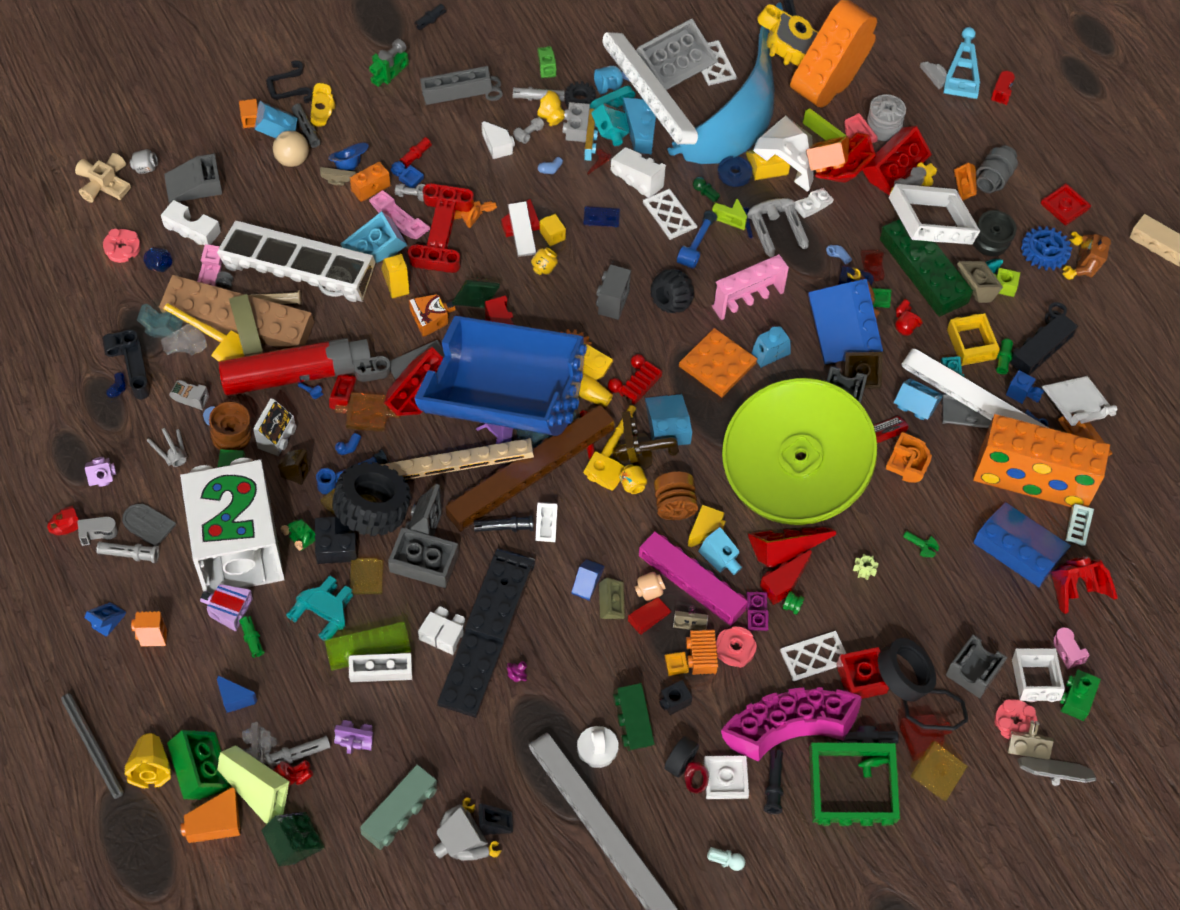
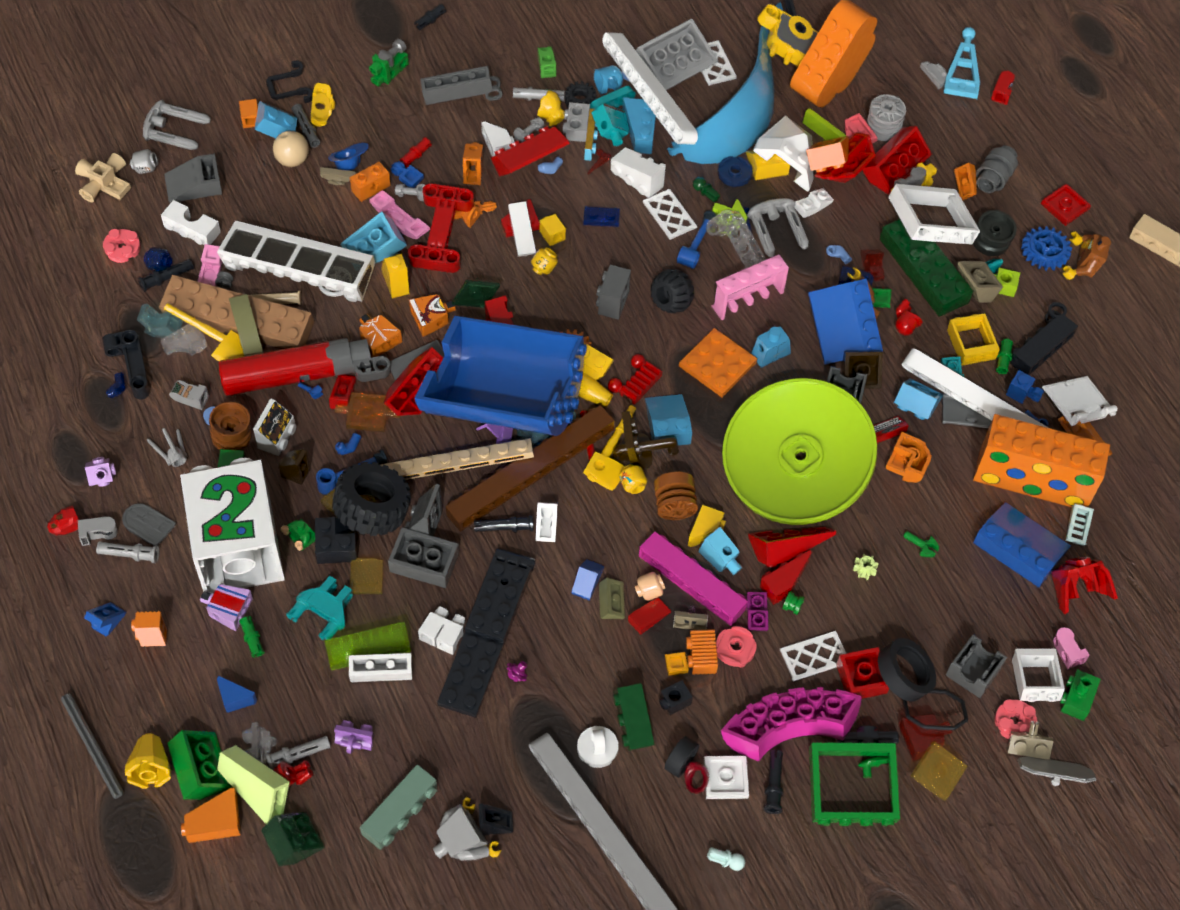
(154, 119): none -> light grey piece
(158, 277): none -> black pin
(379, 334): none -> orange torso
(473, 156): none -> orange torso
(529, 150): none -> red slope
(748, 258): none -> clear beam

